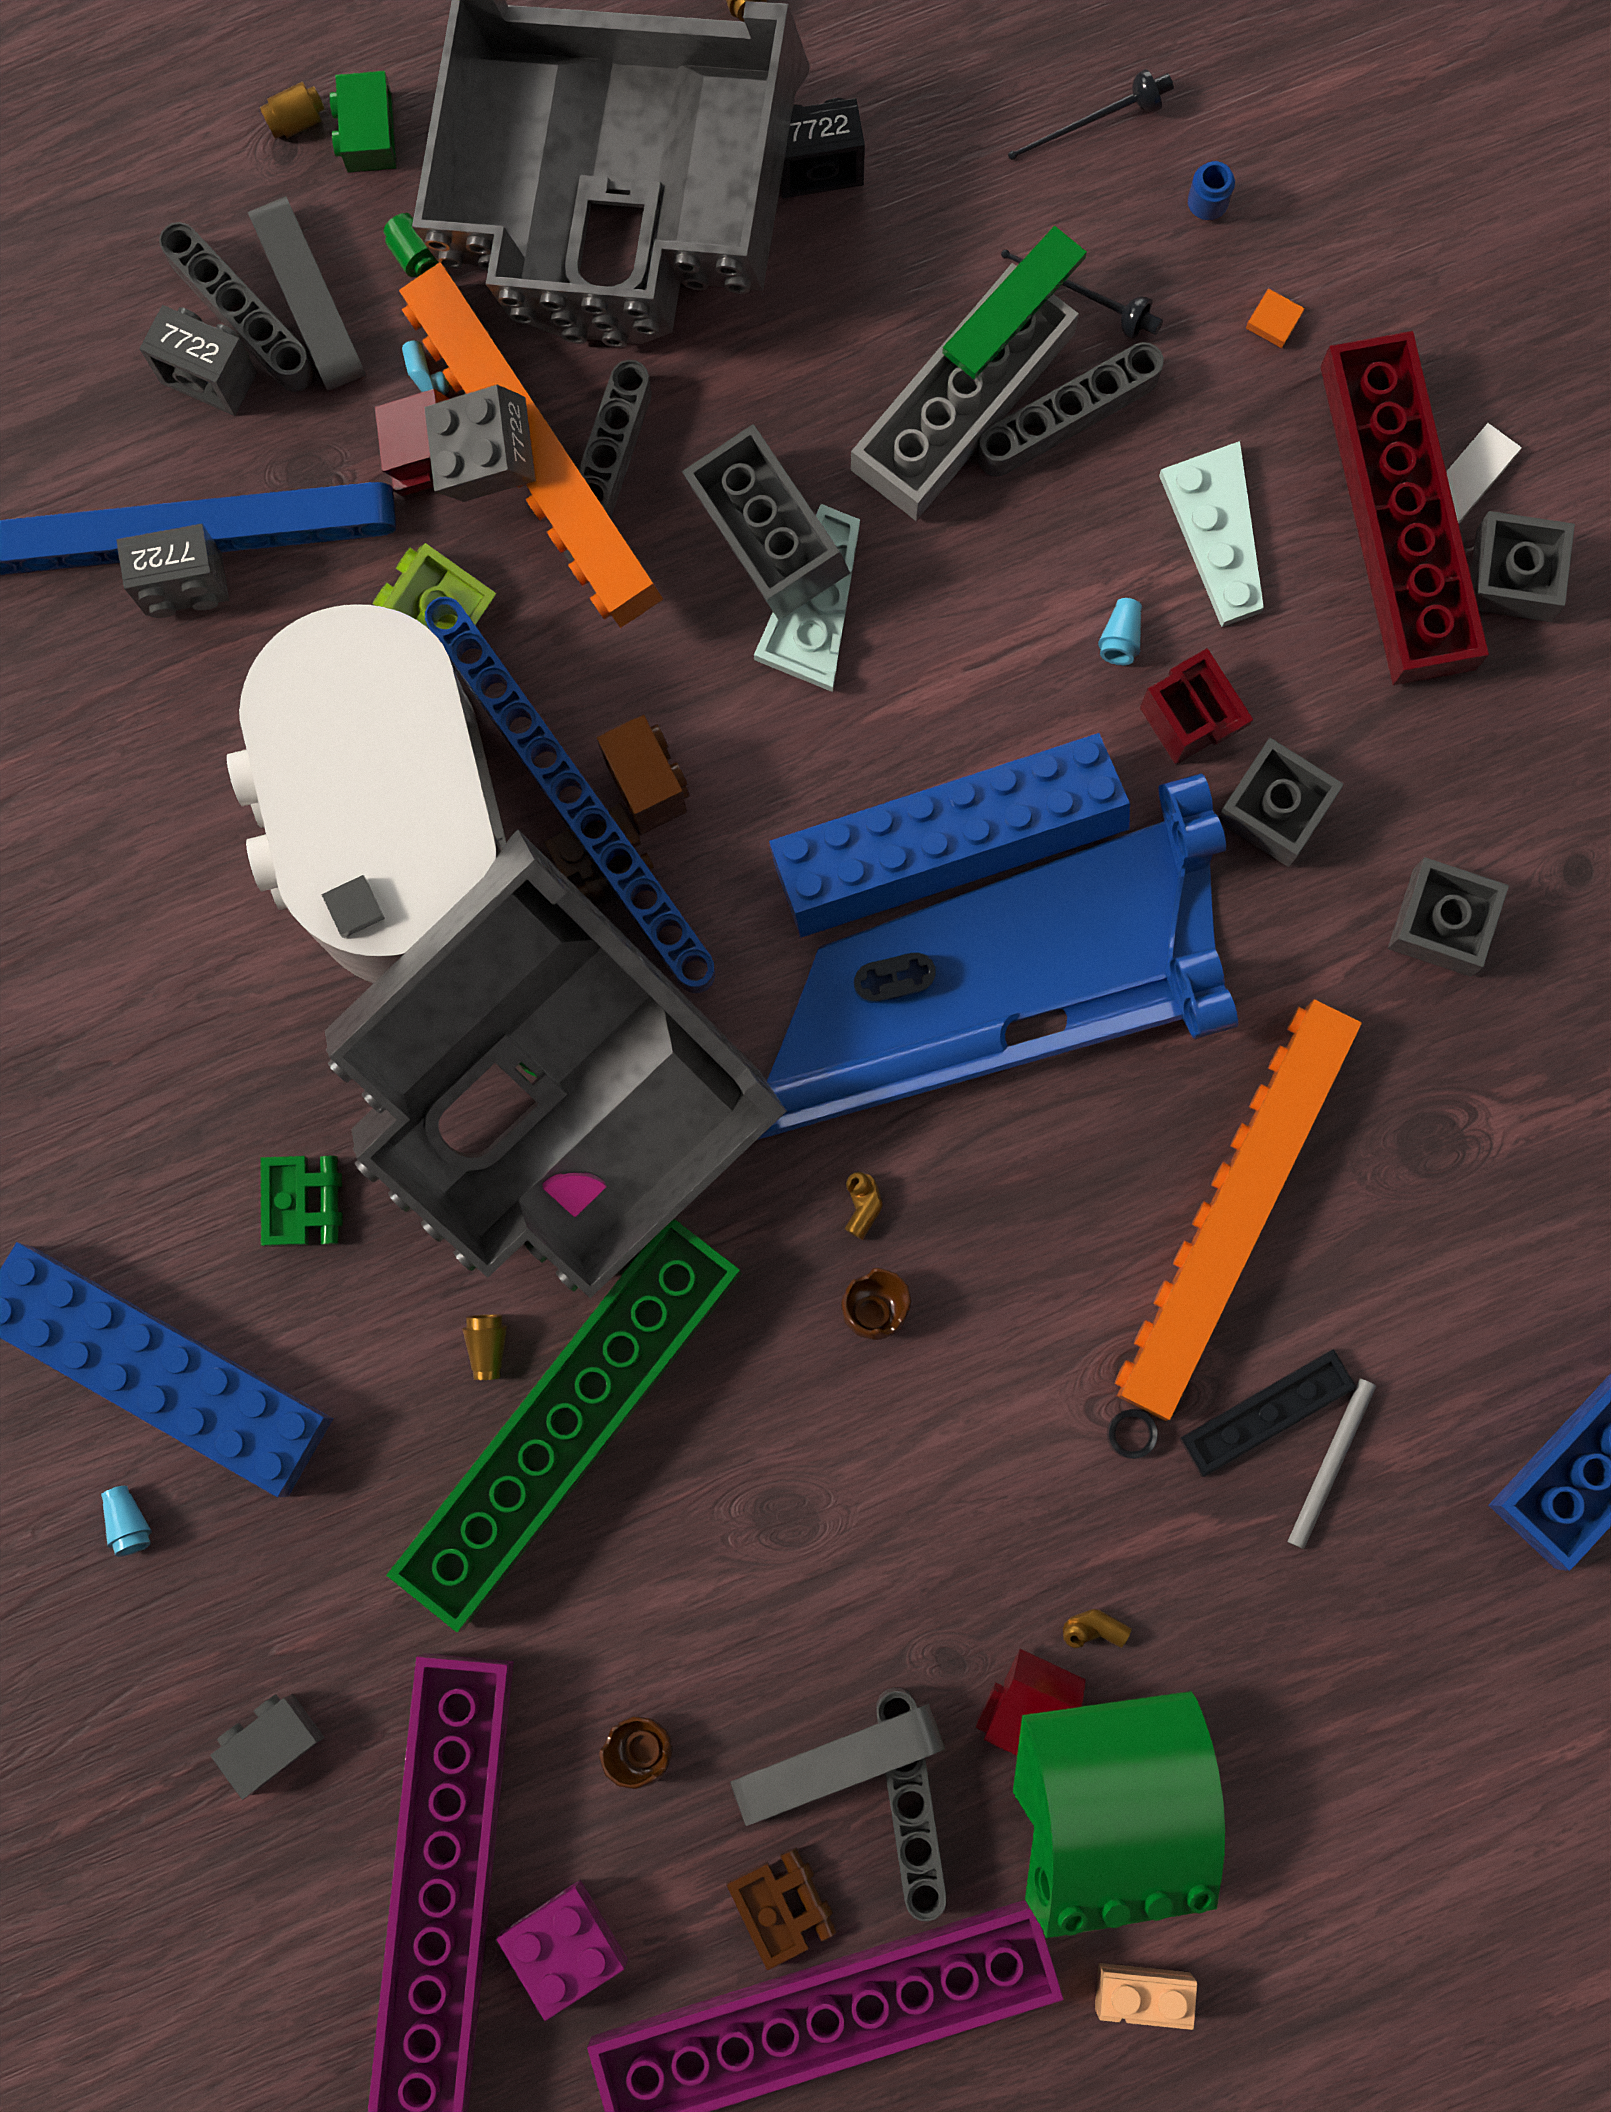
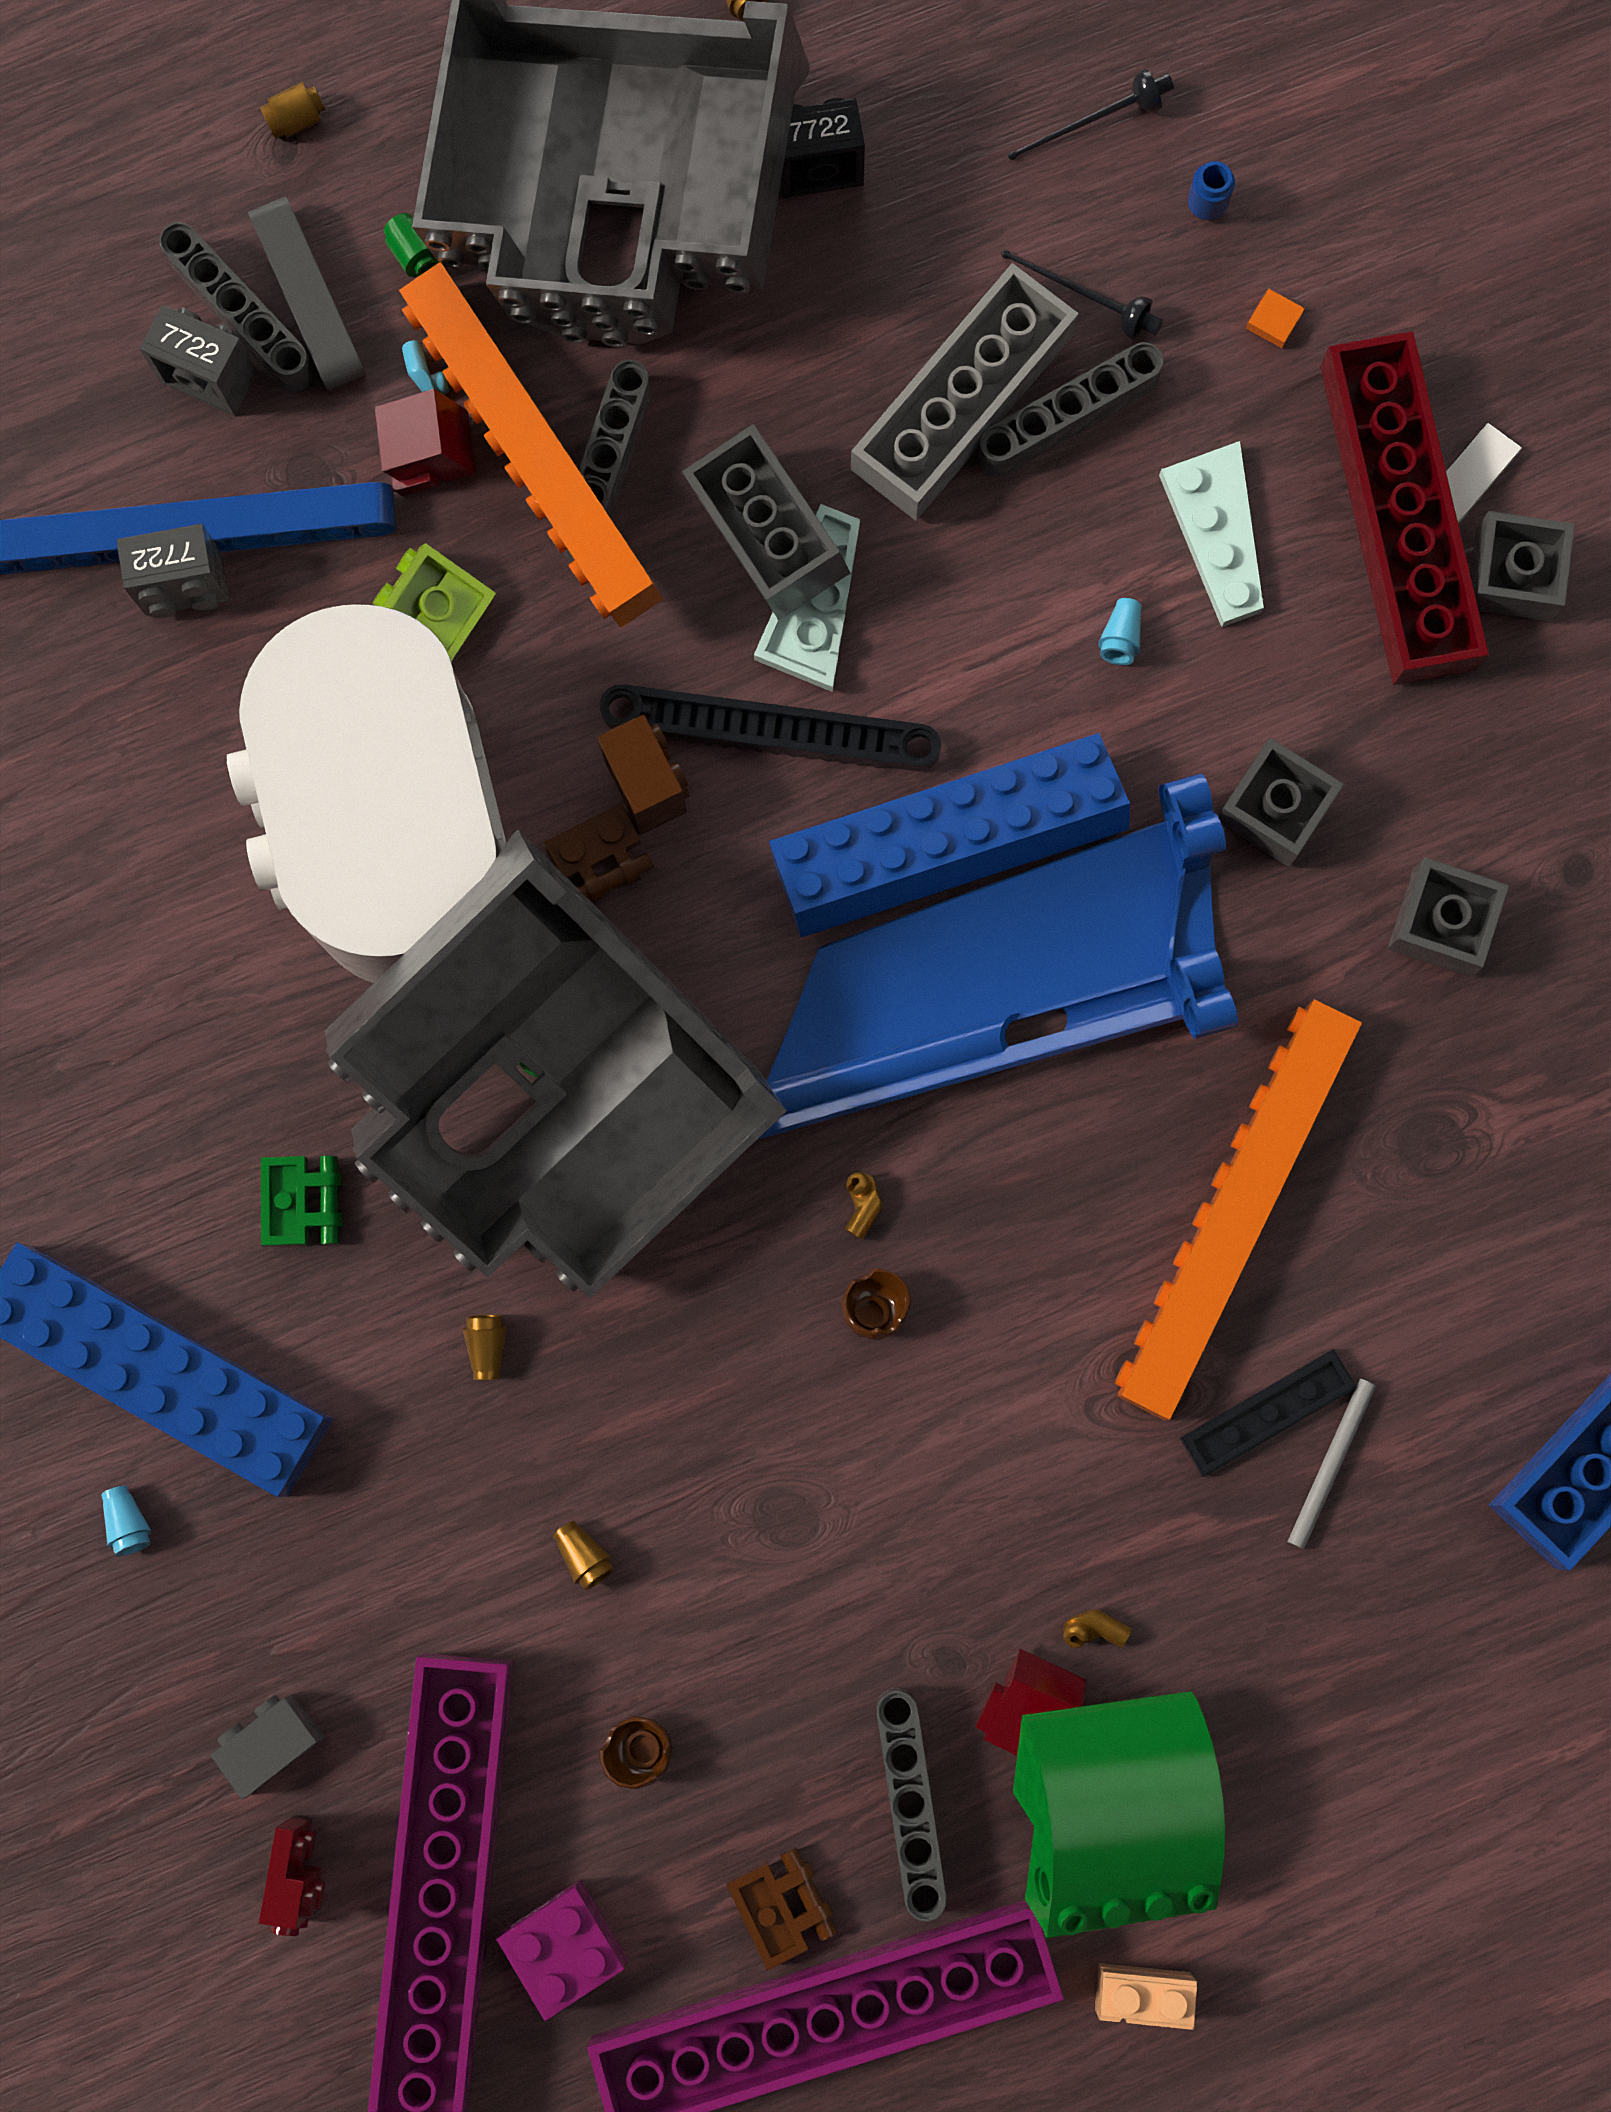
(290, 1886): none -> dark red plate
(353, 906): dark grey tile -> none
(364, 121): green brick -> none
(479, 443): dark grey brick -> none
(560, 775): blue beam -> none
(563, 1425): green brick -> none
(574, 1190): dark pink tile -> none
(583, 1556): none -> pearl gold cone
(775, 728): none -> black gear
(837, 1765): dark grey beam -> none
(891, 967): black beam -> none
(1014, 302): green tile -> none
(1152, 1429): black piece -> none
(1194, 707): dark red plate -> none

